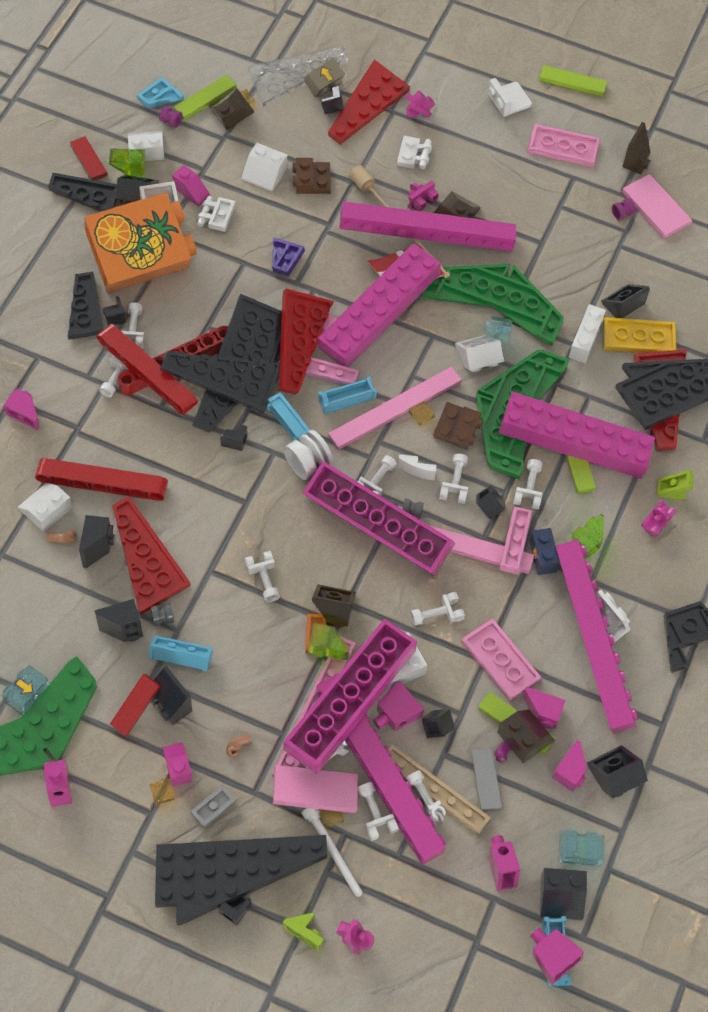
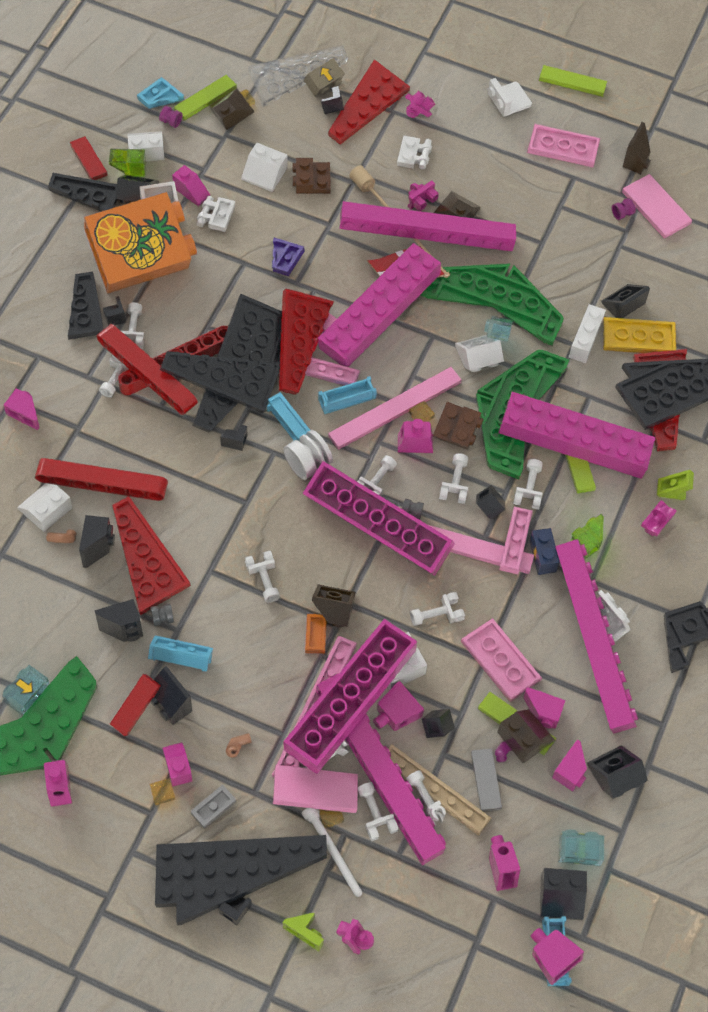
(328, 642): clear neon green slope -> none
(411, 466): white slope -> none
(415, 437): none -> dark pink torso

